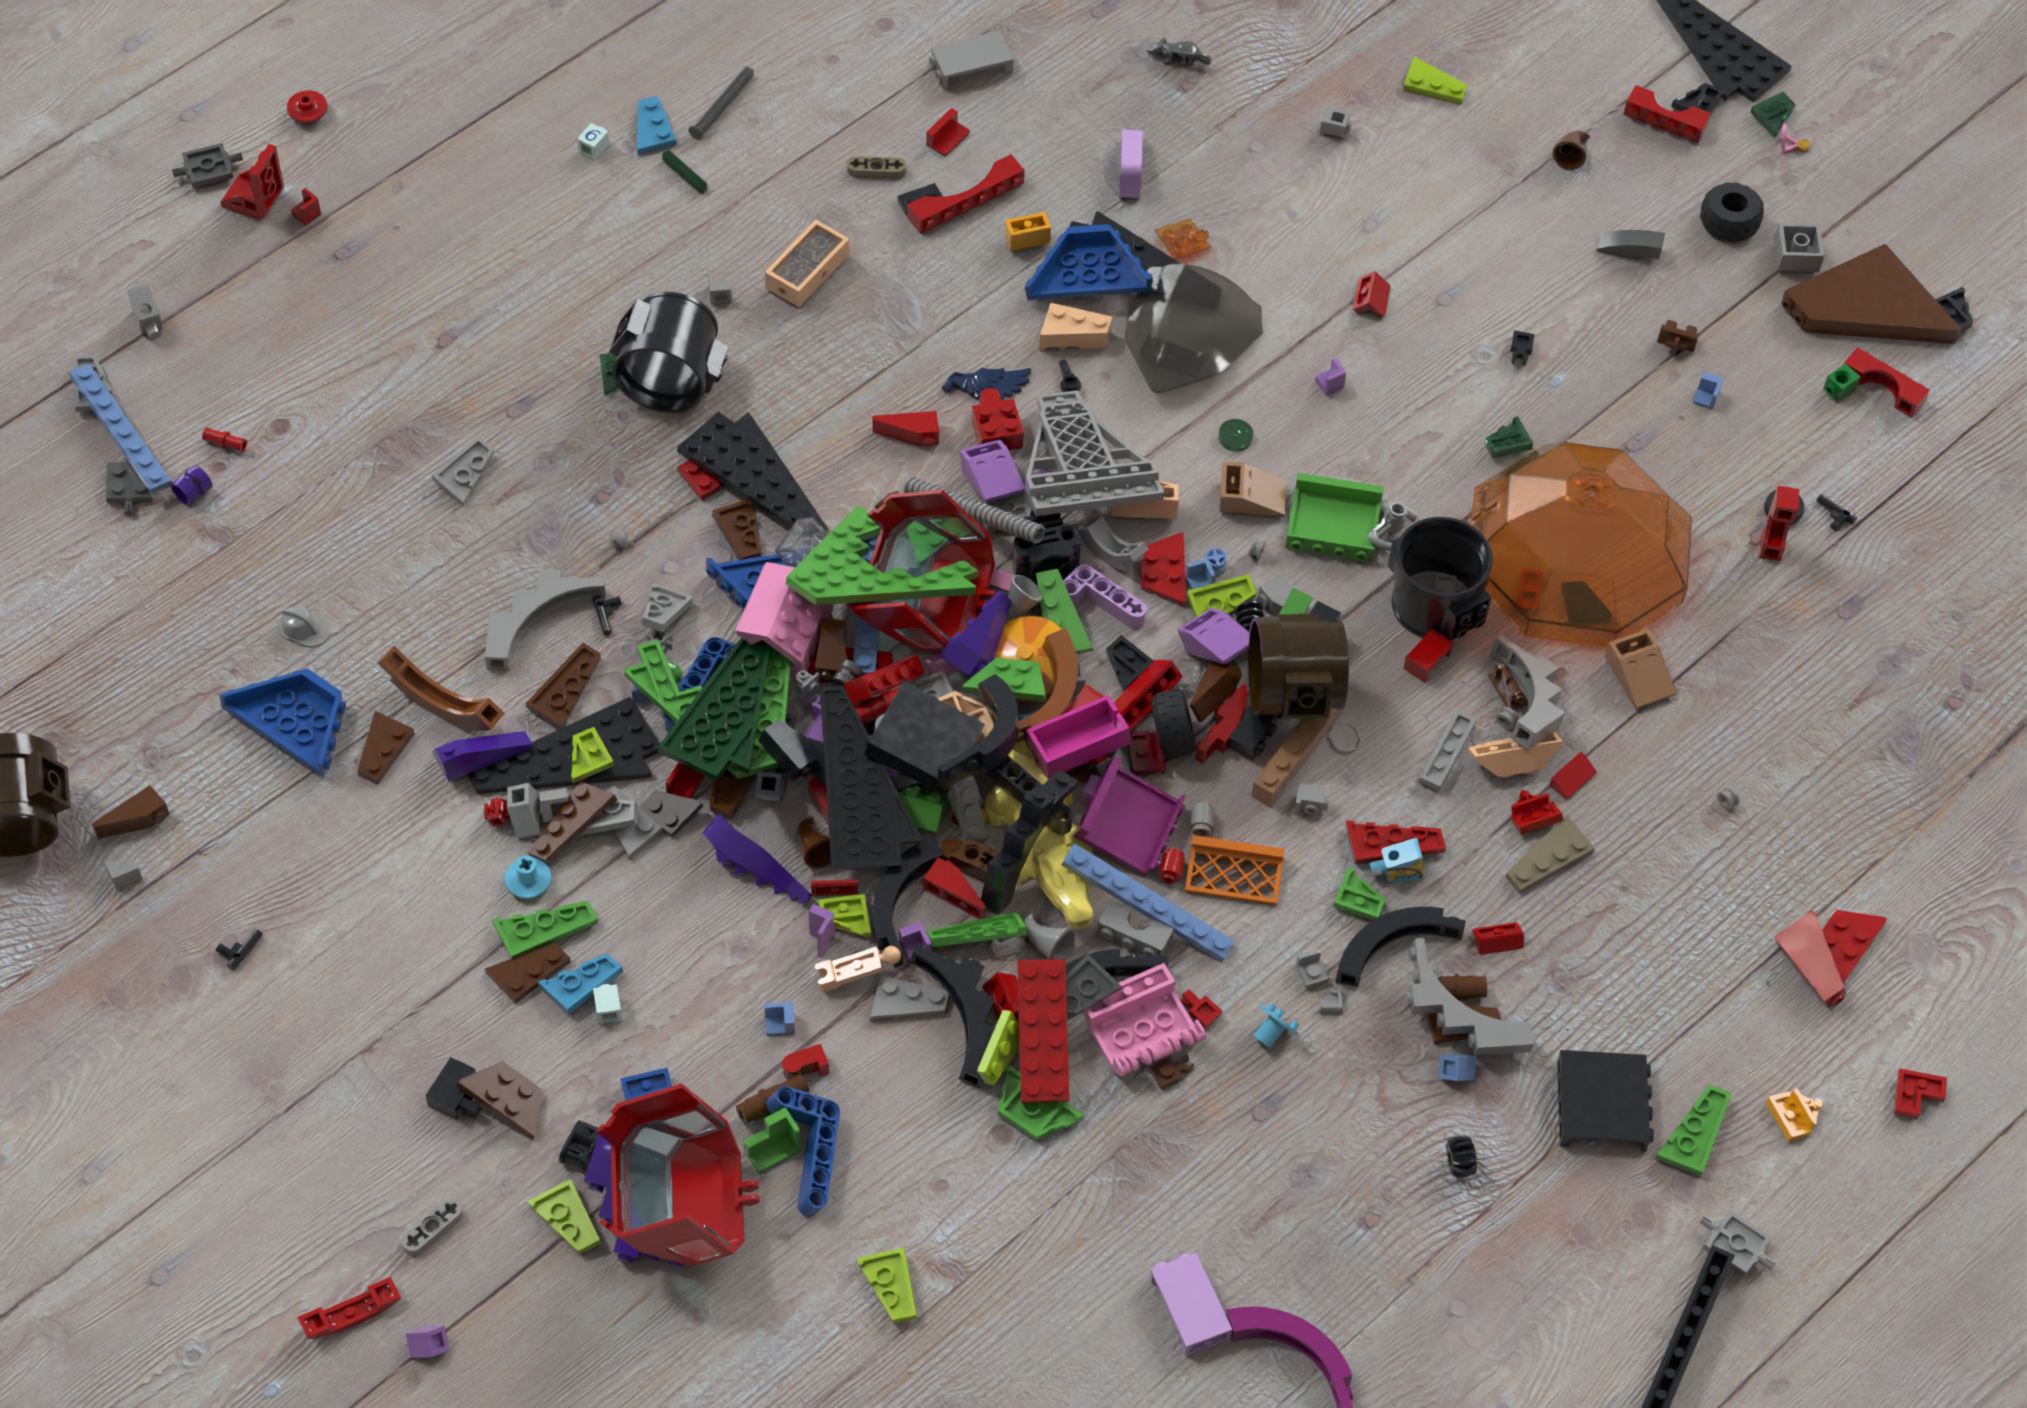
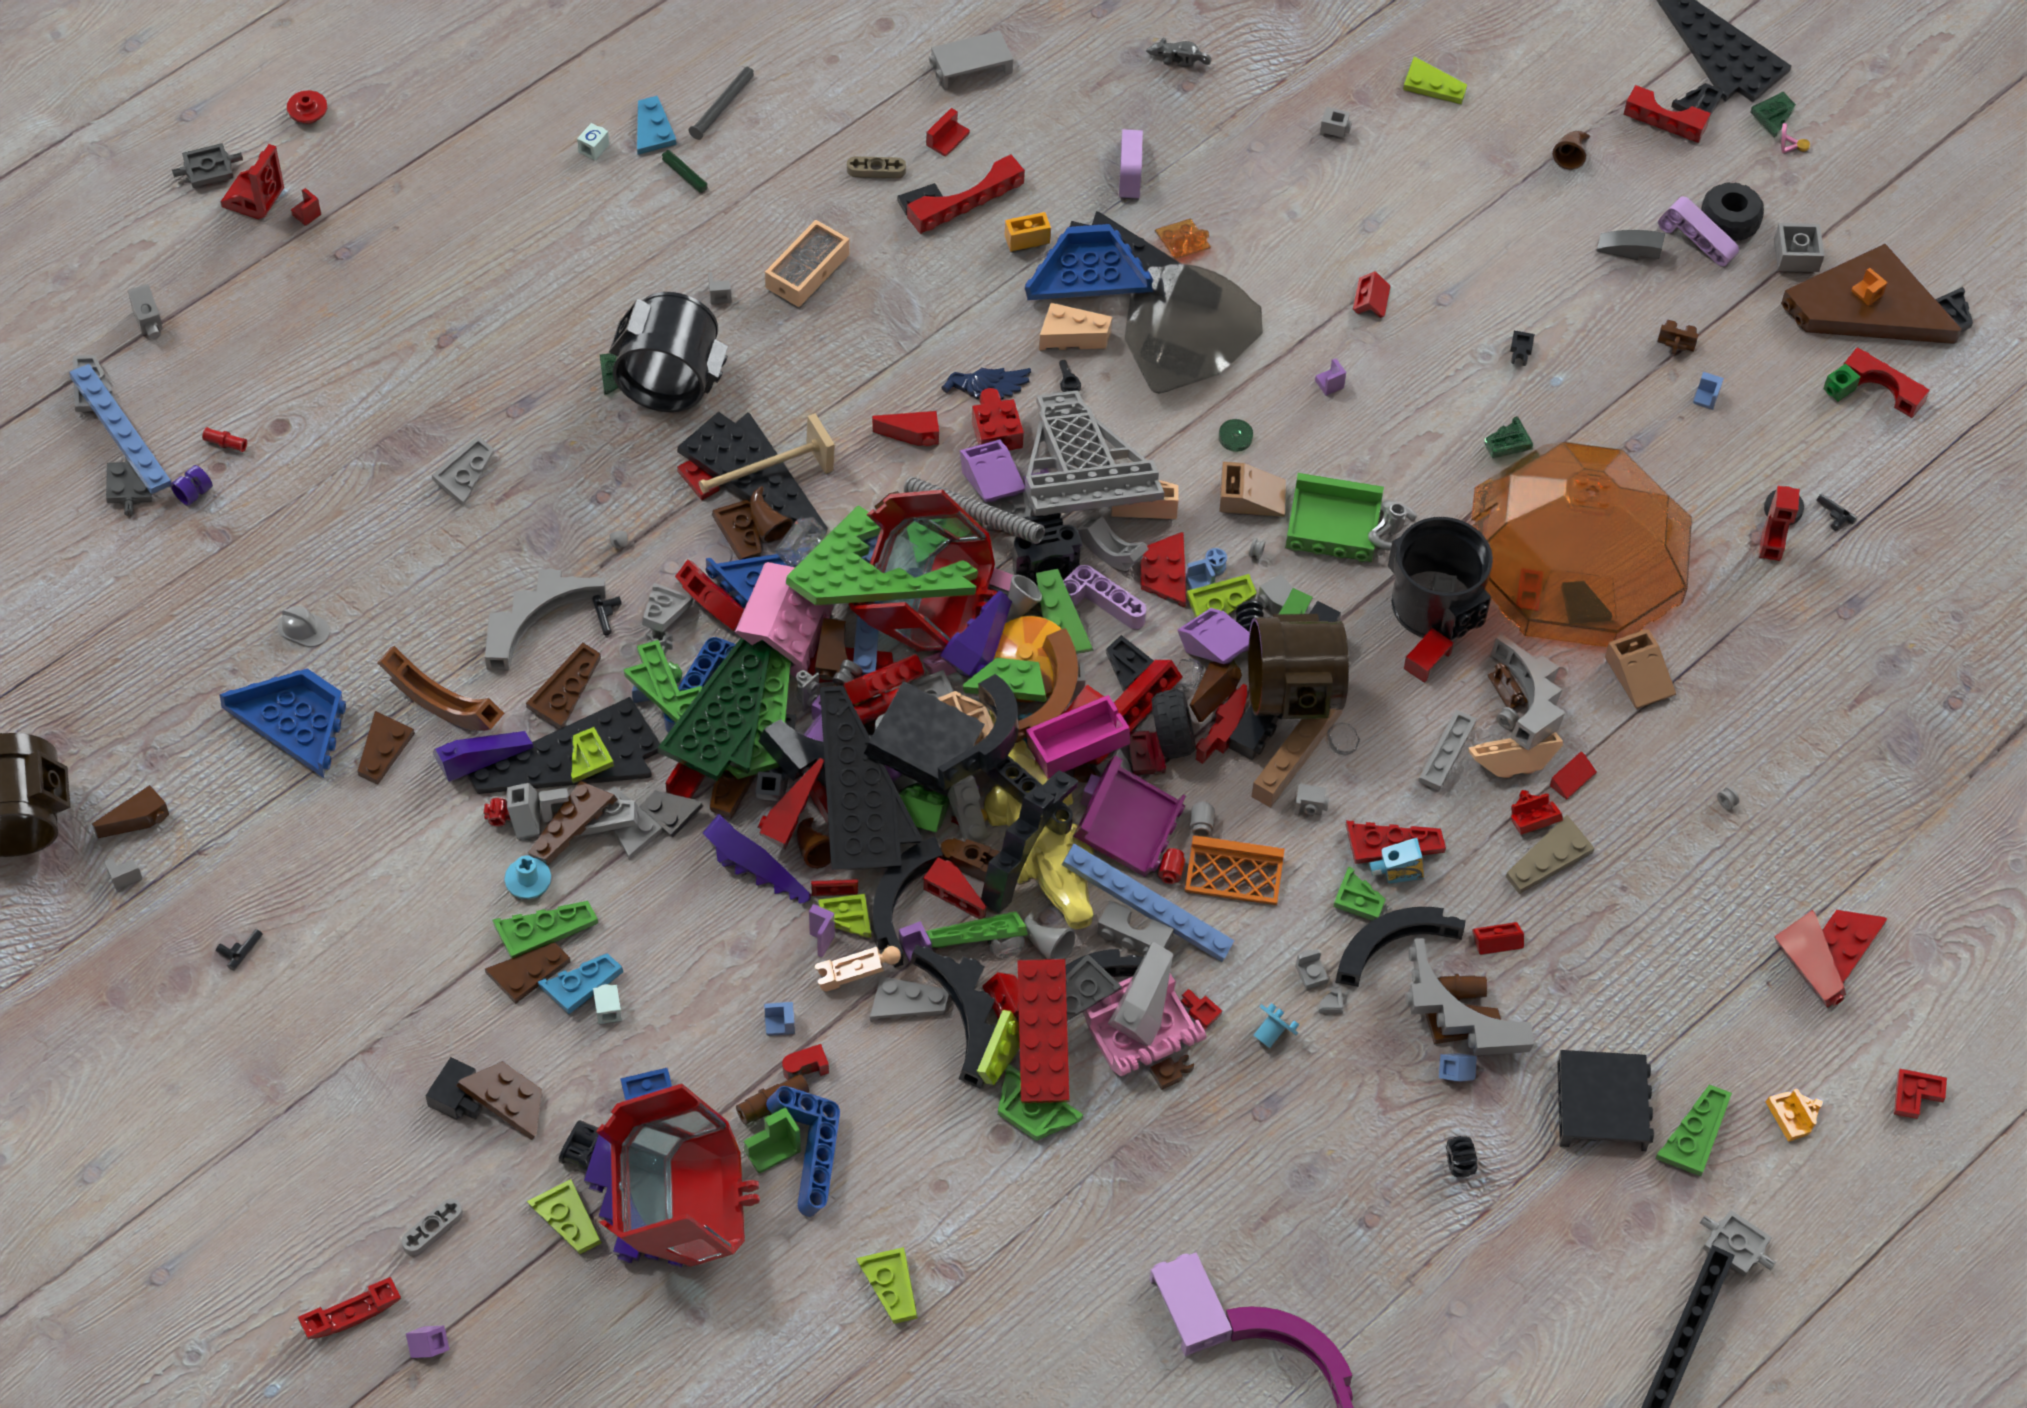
(709, 595): none -> red slope
(769, 523): none -> reddish brown hat
(783, 817): none -> red wedge
(817, 442): none -> tan tile
(1143, 1002): none -> light grey wedge
(1700, 230): none -> lavender beam
(1870, 288): none -> orange panel

